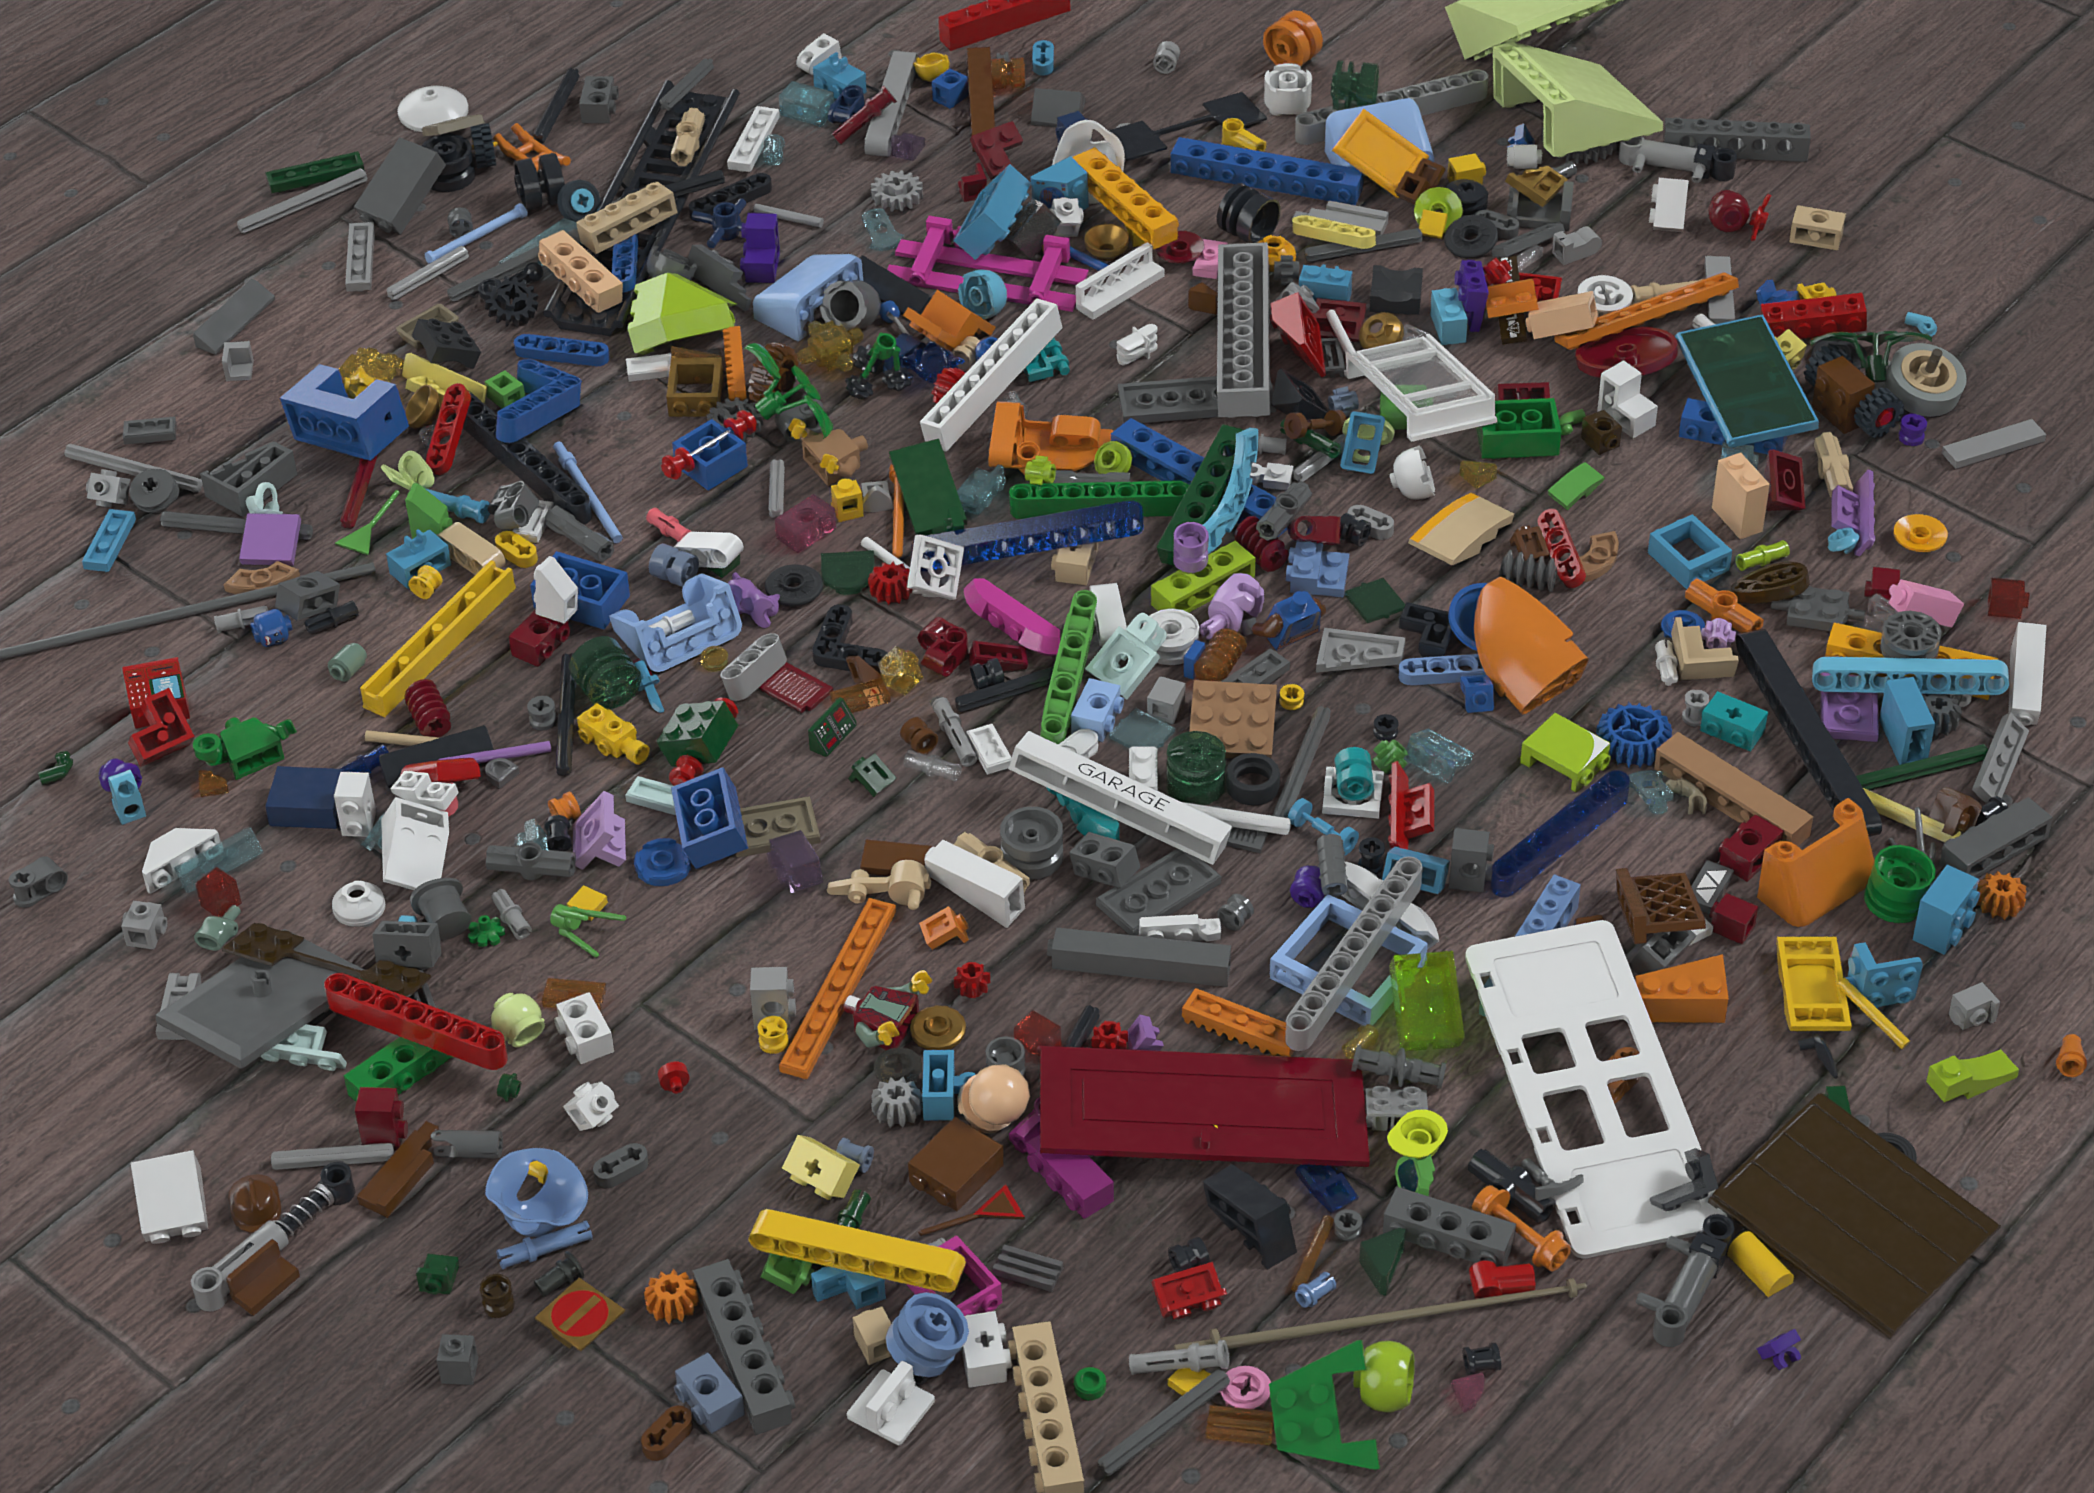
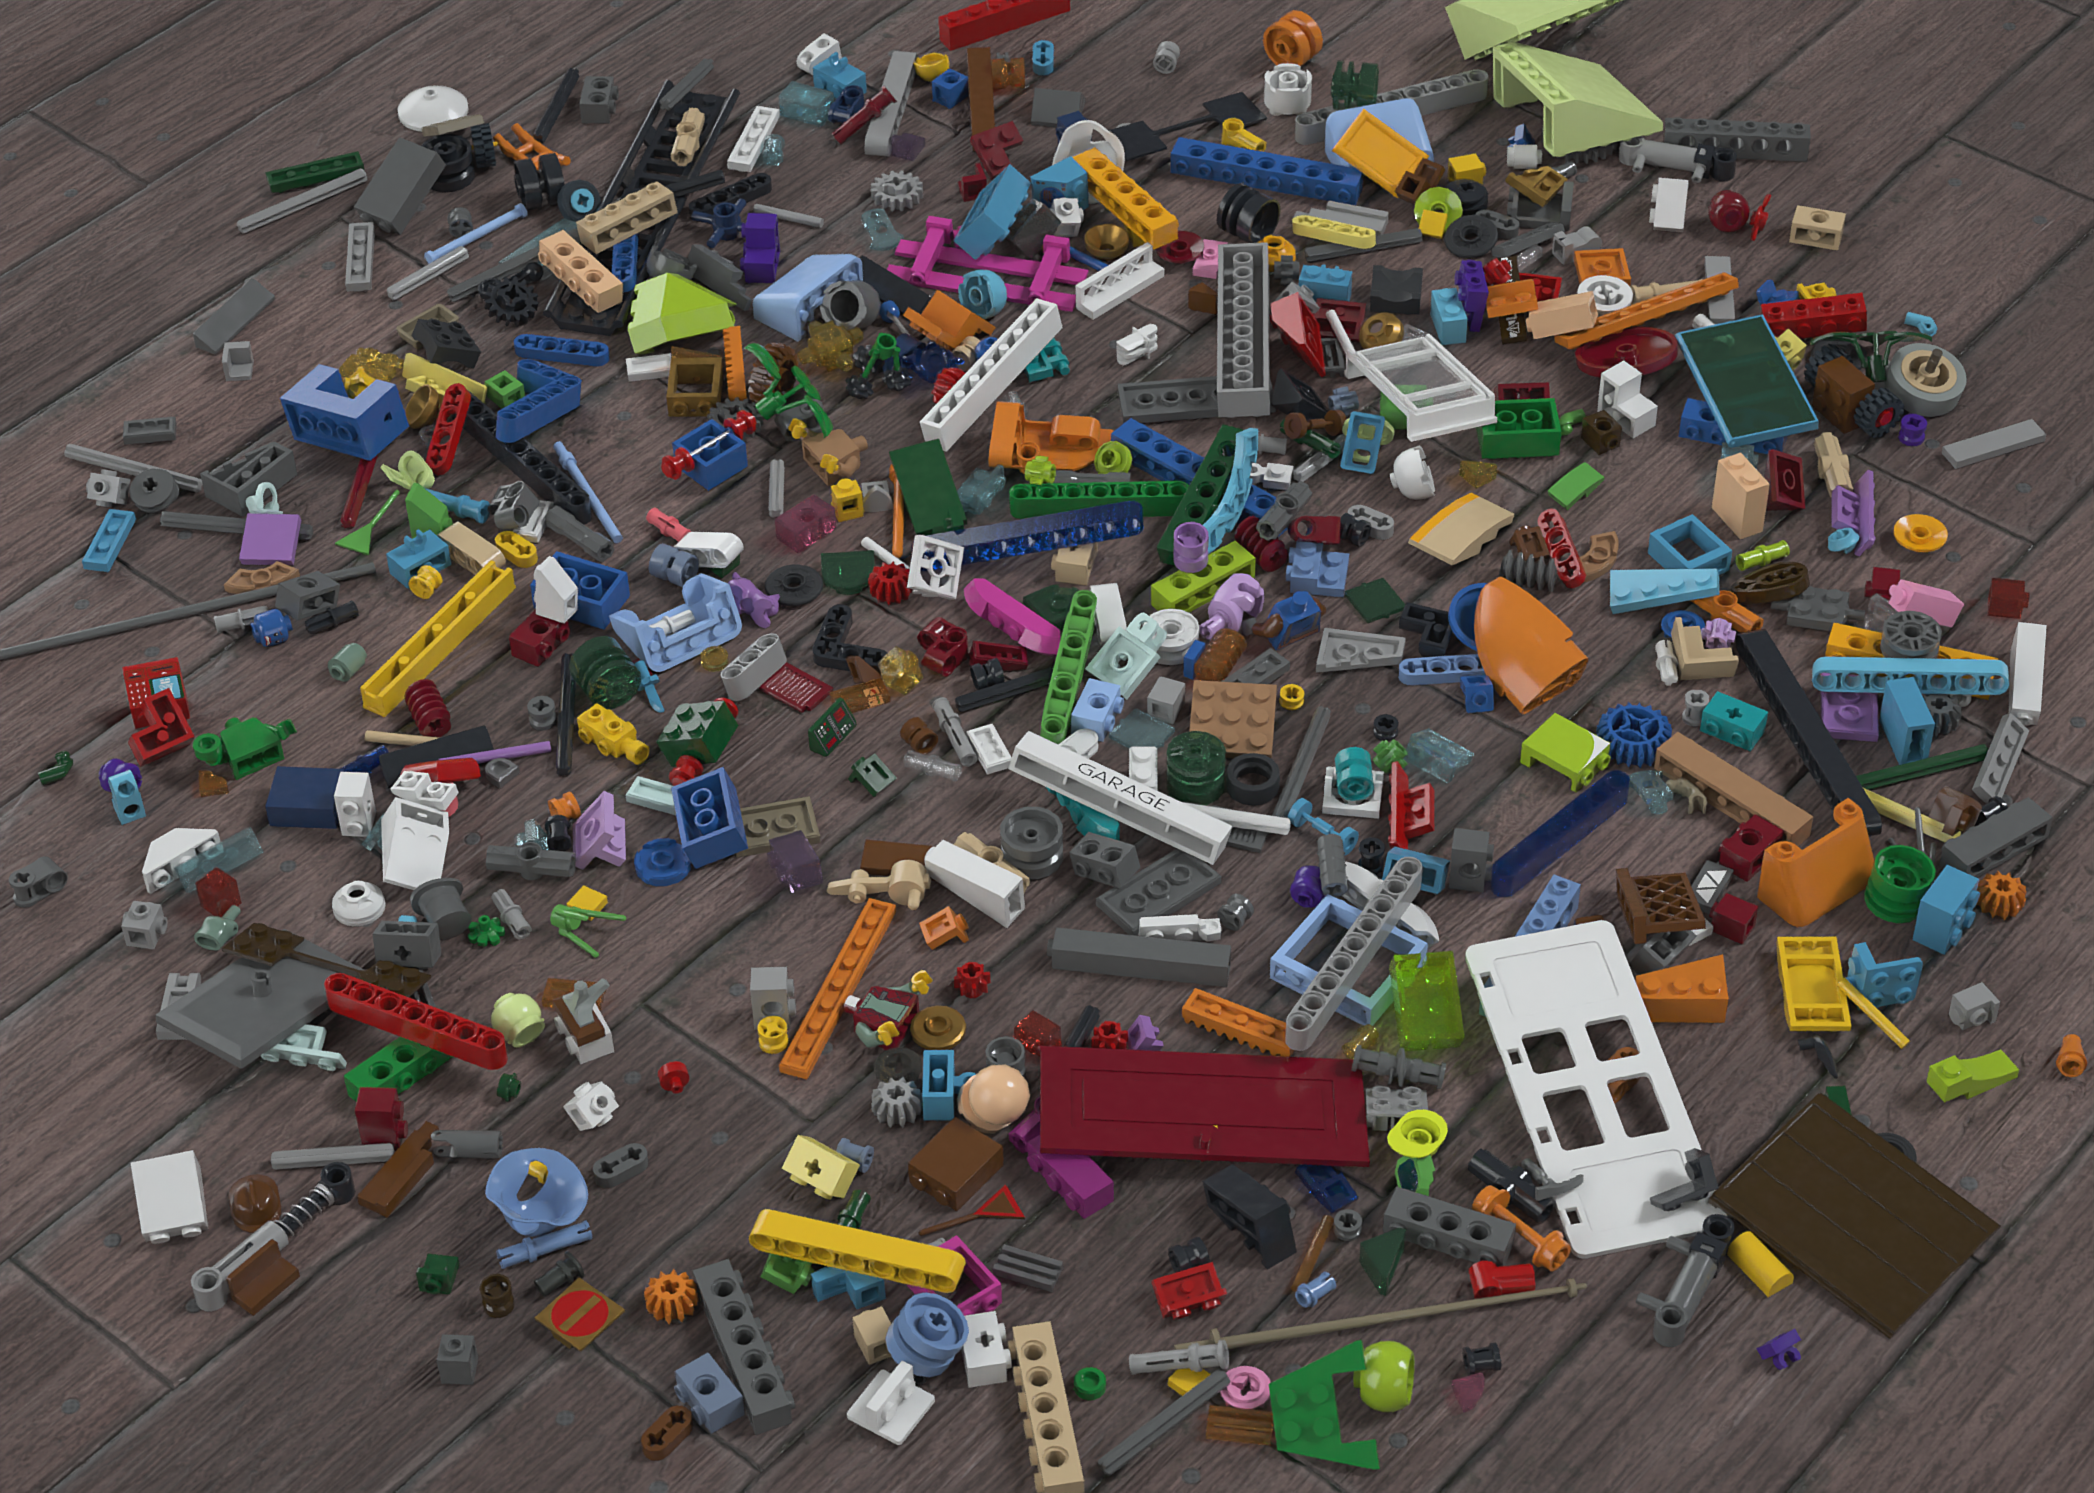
(577, 1012): none -> piece
(1051, 603): none -> clear green tile
(1601, 262): none -> orange plate
(1652, 588): none -> medium azure wing

